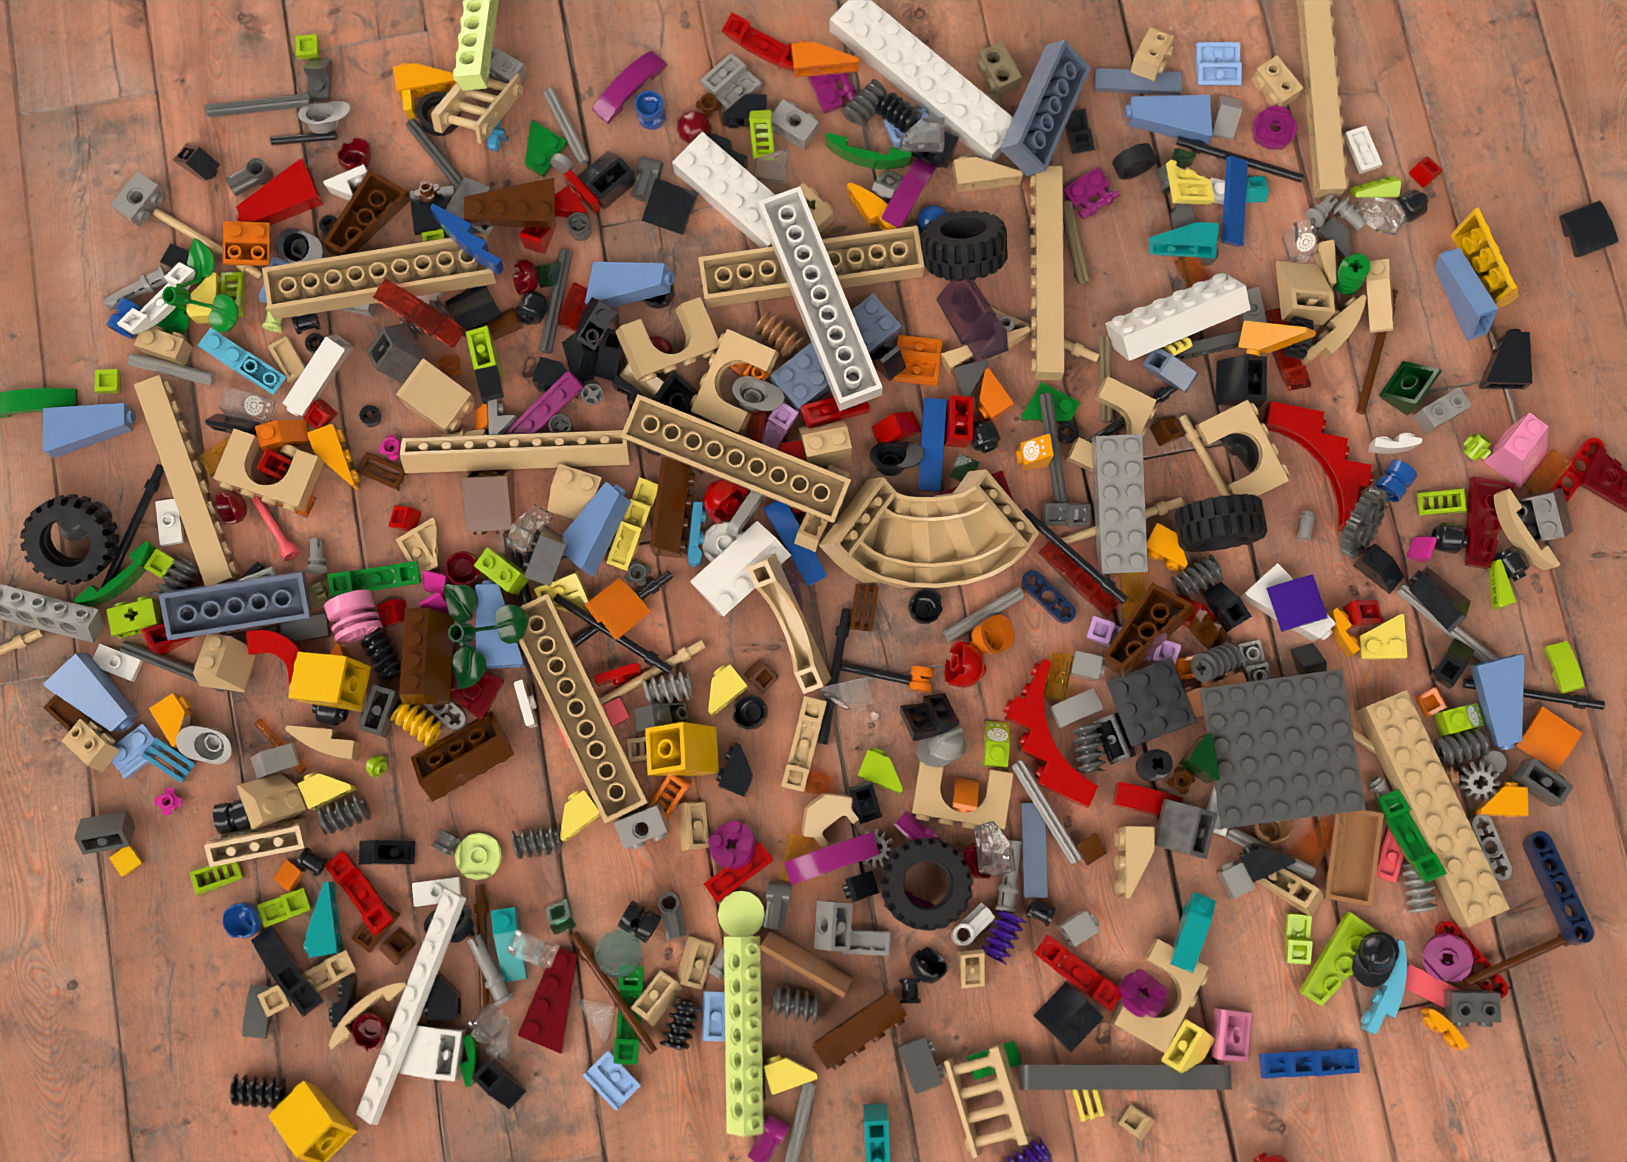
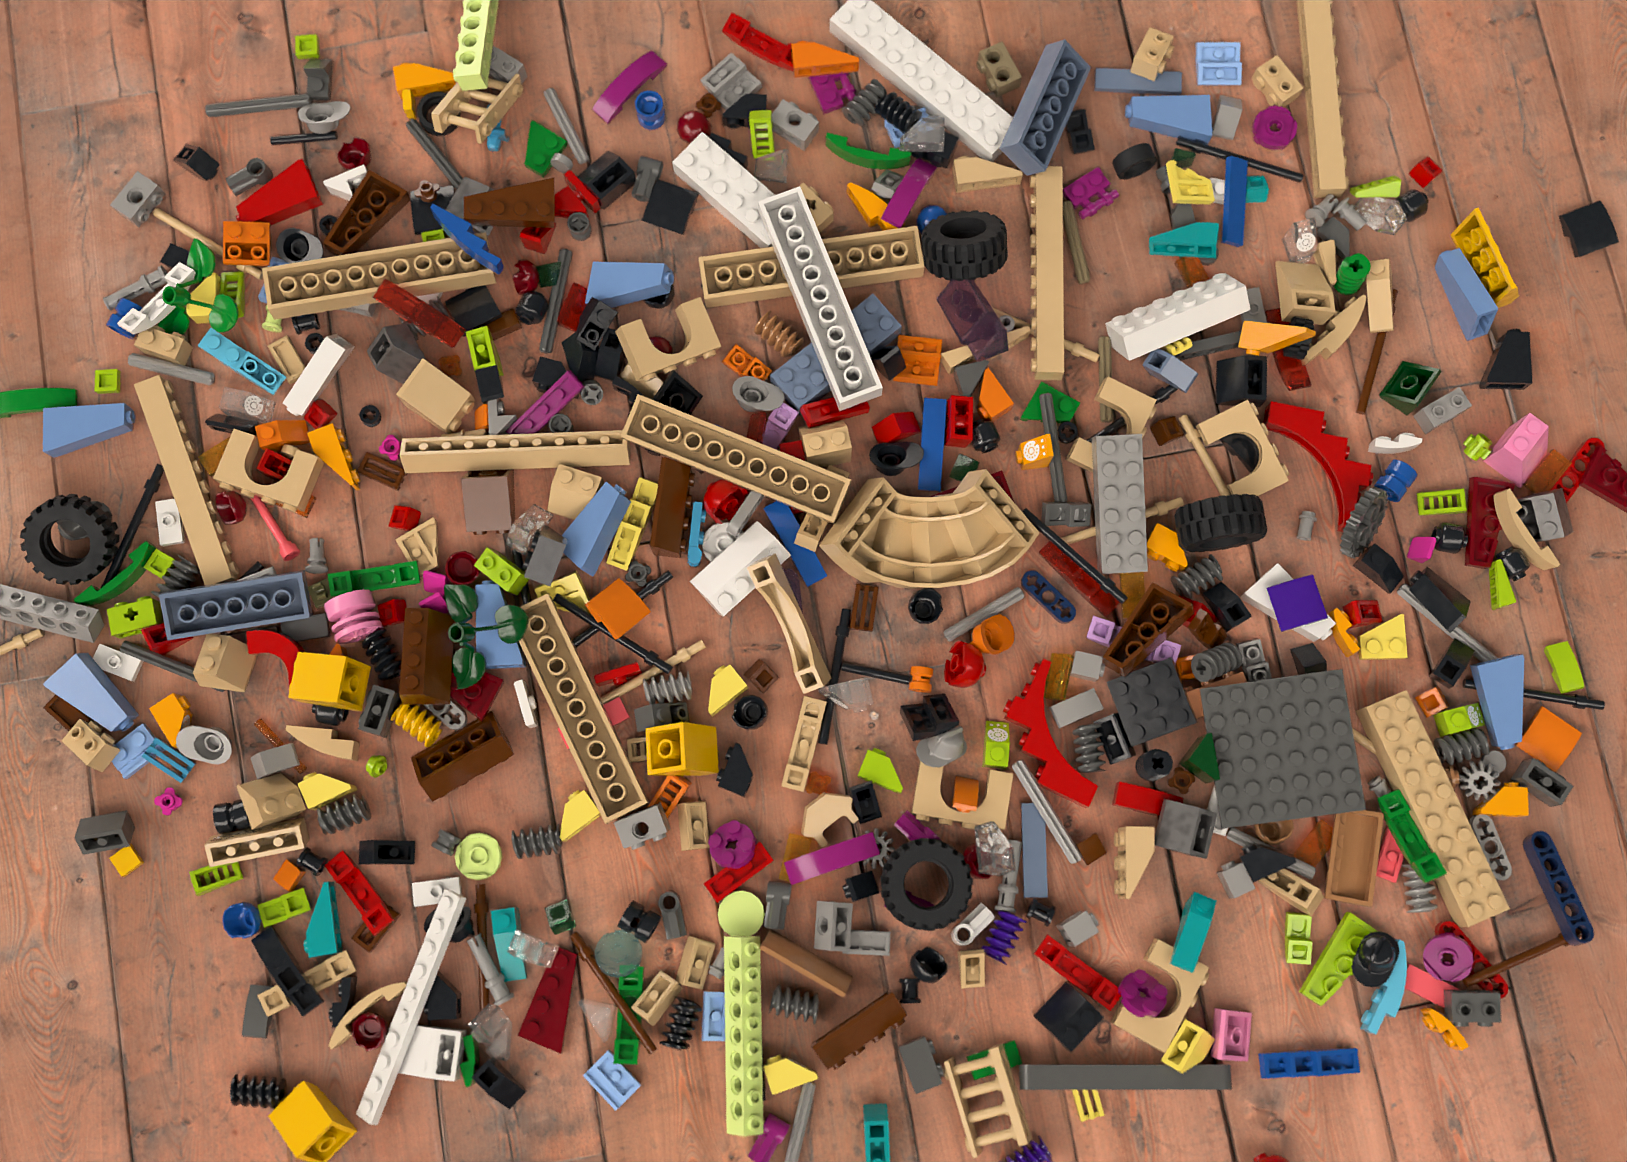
(397, 946): reddish brown slope -> none
(732, 350): tan arch -> none
(1136, 1122): tan slope -> none
(1362, 149): white plate -> none

